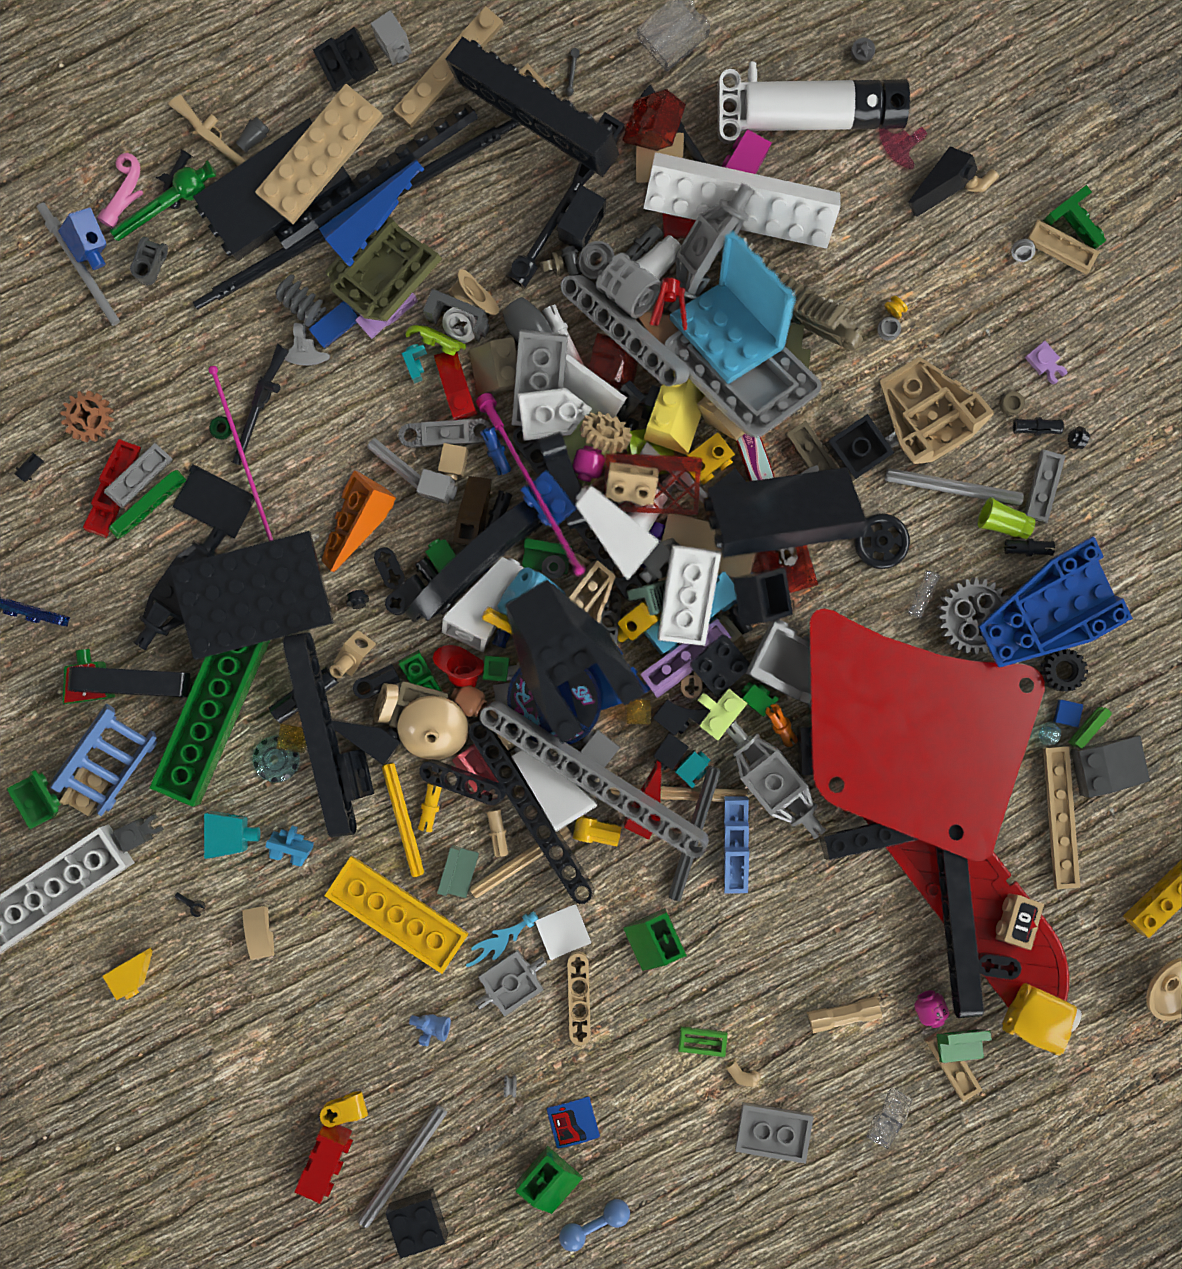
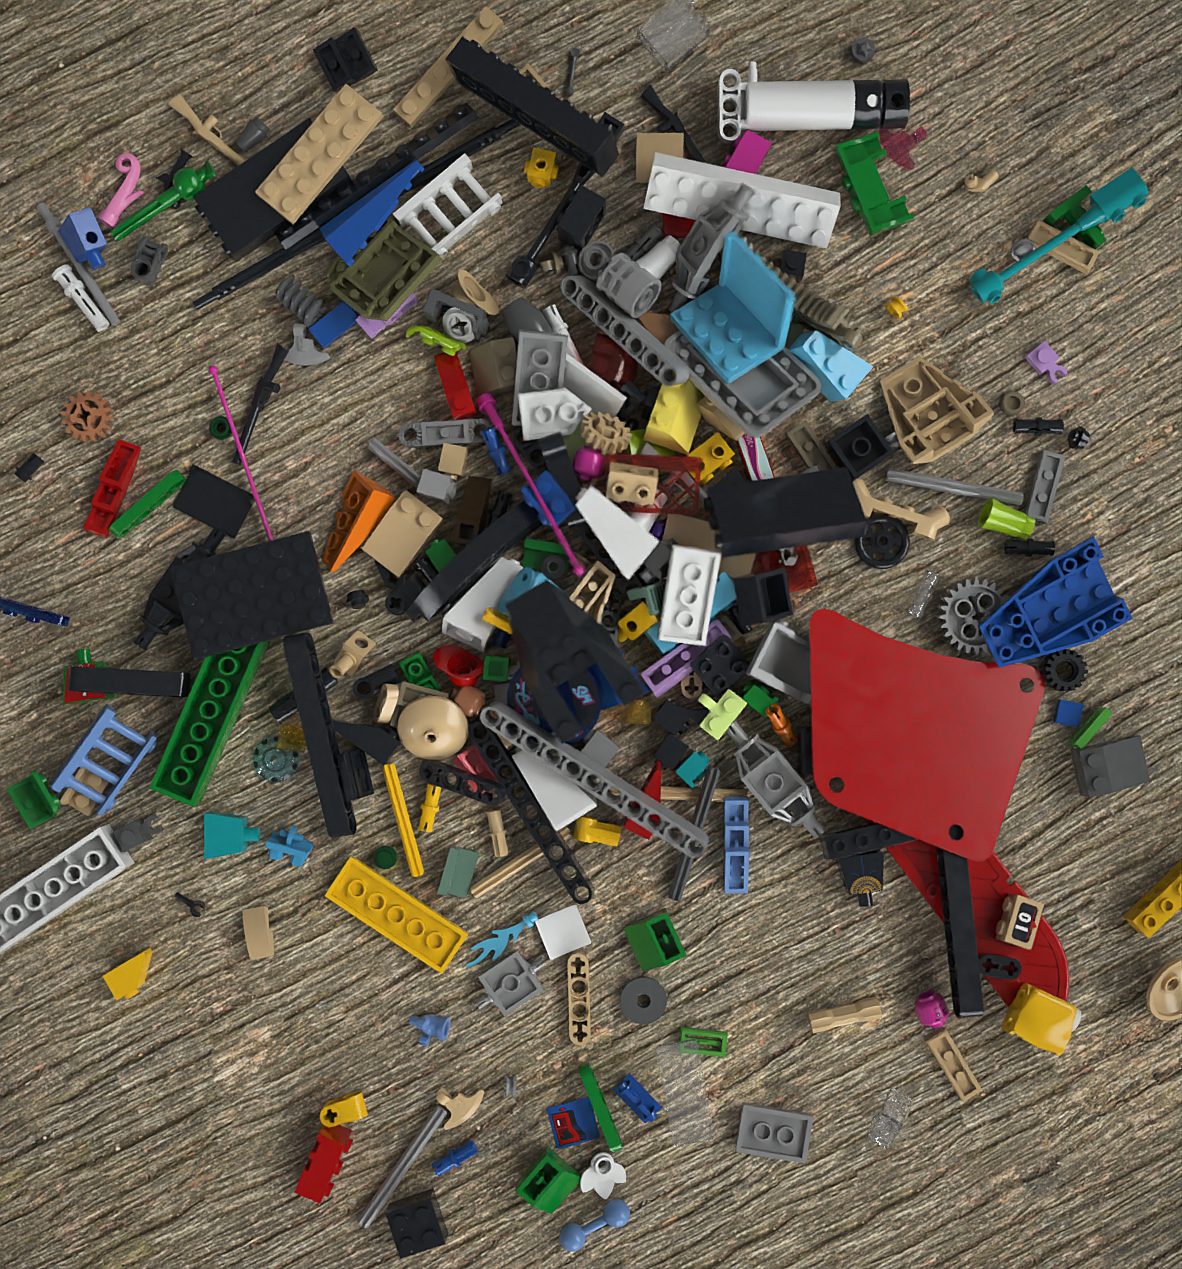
(76, 287): none -> white pin
(138, 475): light grey tile -> none
(385, 857): none -> dark green plate
(391, 38): light grey brick -> none
(402, 533): none -> tan slope
(414, 366): teal bracket -> none
(443, 185): none -> white fence
(455, 1158): none -> blue axle
(459, 1105): none -> tan piece
(541, 168): none -> yellow brick
(600, 1107): none -> green beam
(603, 1177): none -> white plate
(636, 1012): none -> dark grey tile
(637, 1098): none -> blue hinge
(654, 120): clear red slope -> none
(669, 292): red plant -> none
(685, 1092): none -> clear piece
(742, 1078): tan arm -> none
(793, 264): none -> black brick
(831, 363): none -> medium azure wedge
(862, 875): none -> black torso
(866, 187): none -> green bracket
(889, 328): light grey plate -> none
(923, 525): none -> tan plate
(944, 180): black slope -> none
(962, 1045): panel -> none
(1049, 734): clear light blue plate -> none
(1061, 817): tan plate -> none
(1105, 204): none -> teal bar

